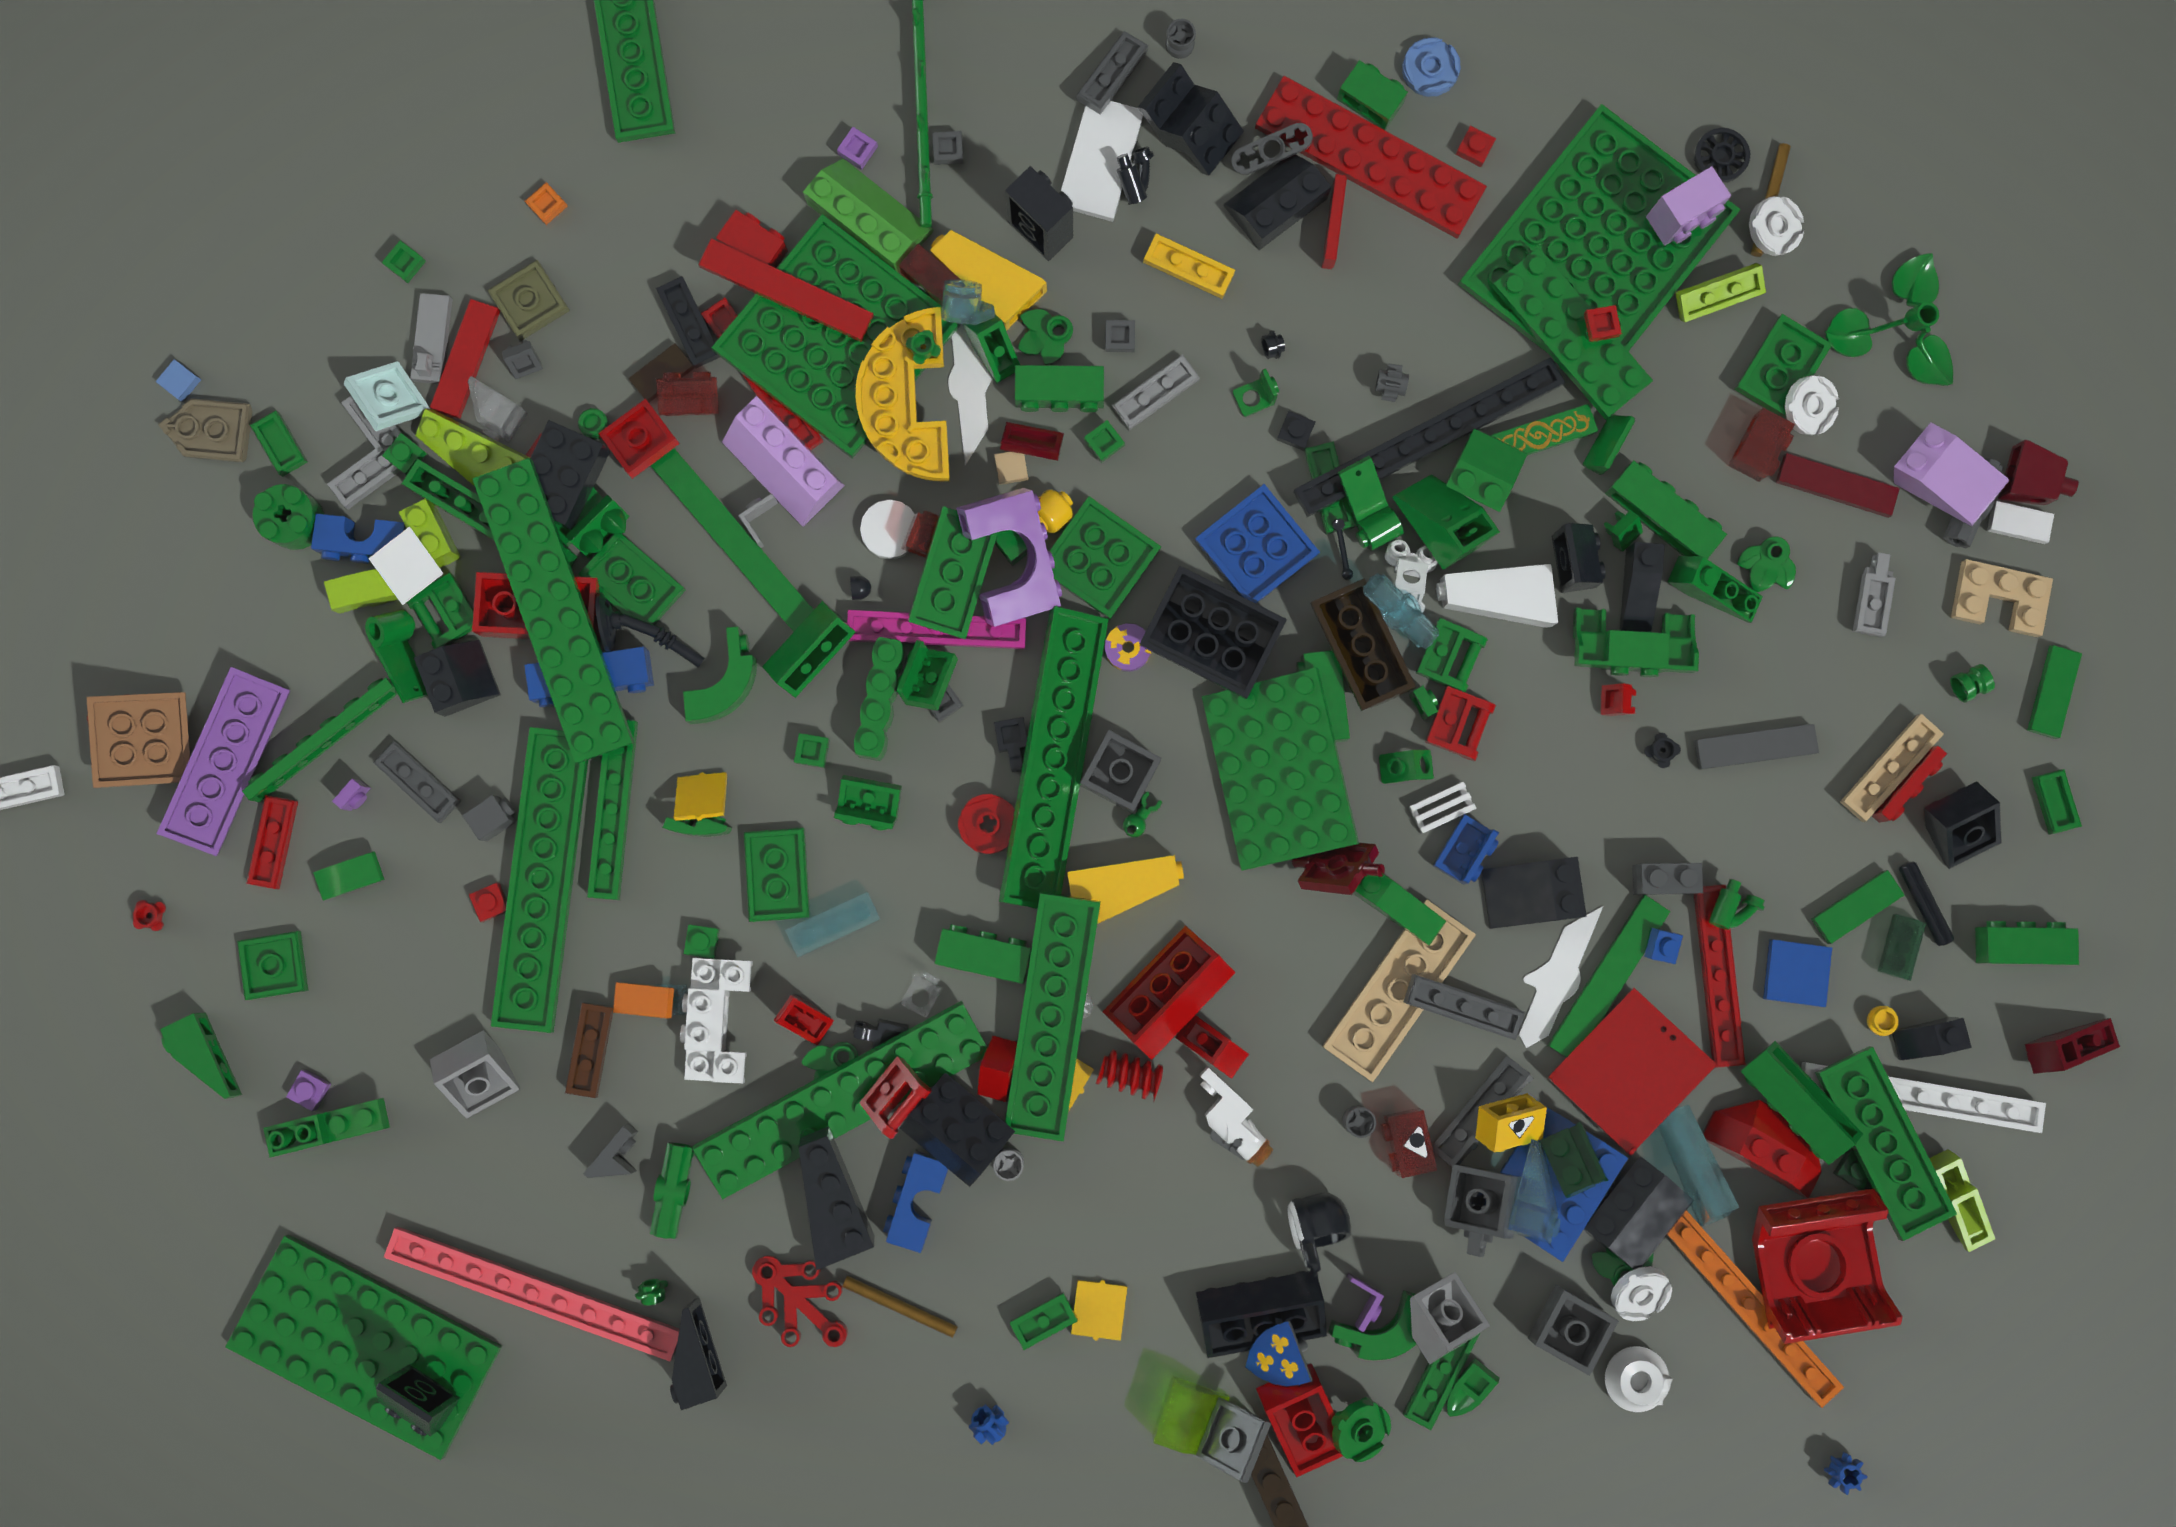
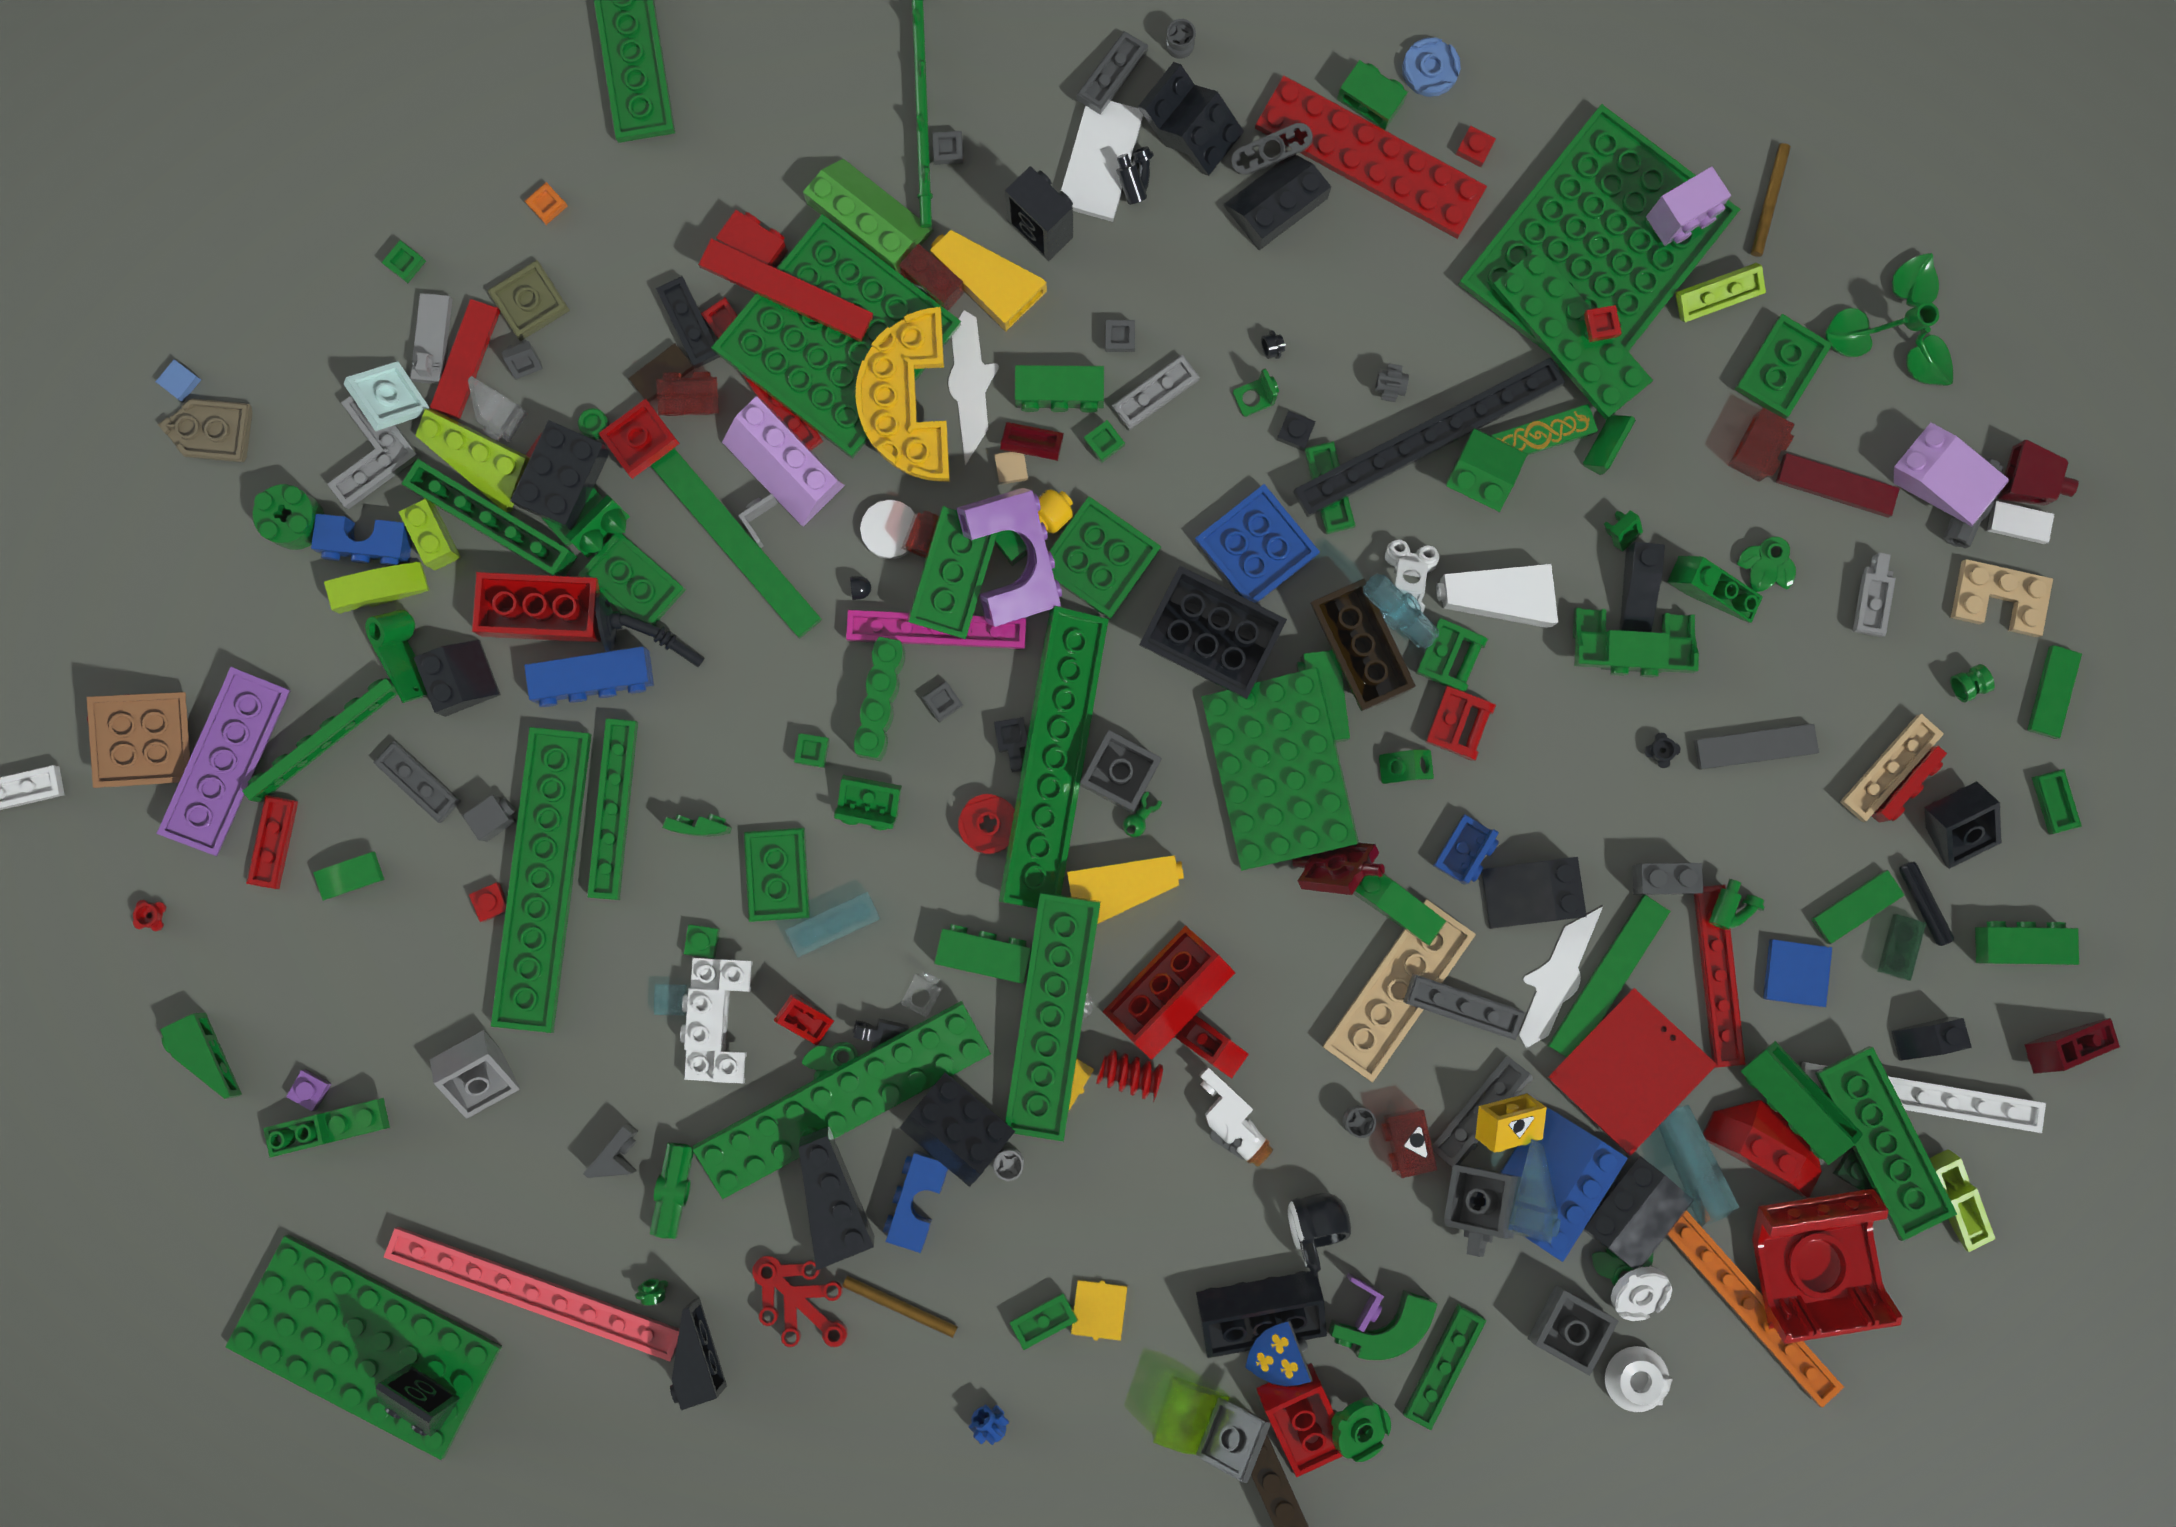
(272, 965): green tile -> none
(279, 443): green tile -> none
(352, 795): medium lavender plate -> none
(403, 453): green plate -> none
(406, 565): white sticker -> none
(451, 606): green plate -> none
(553, 610): green plate -> none
(589, 1050): reddish brown plate -> none
(643, 1000): orange tile -> none
(700, 796): yellow piece -> none
(733, 688): green arch -> none
(808, 649): green brick -> none
(857, 148): medium lavender plate -> none
(888, 1093): red plate -> none
(919, 339): green plate -> none
(926, 676): green bracket -> none
(963, 303): clear light blue piece -> none
(993, 347): green slope -> none
(997, 1069): red slope -> none
(1040, 336): green plate -> none
(1117, 656): medium lavender piece -> none
(1189, 266): yellow plate -> none
(1334, 221): red tile -> none
(1338, 525): black hinge -> none
(1367, 501): green door -> none
(1424, 702): green plate -> none
(1444, 1318): light grey slope -> none
(1445, 520): green slope -> none
(1465, 796): white tile -> none
(1471, 1388): green plate -> none
(1573, 1160): dark green plate -> none
(1577, 557): black slope -> none
(1617, 699): red tile -> none
(1663, 945): blue plate -> none
(1665, 512): green brick -> none
(1722, 153): black wheel -> none
(1776, 225): white tile -> none
(1812, 405): white tile -> none
(1852, 1467): blue gear -> none
(1882, 1020): yellow plate -> none

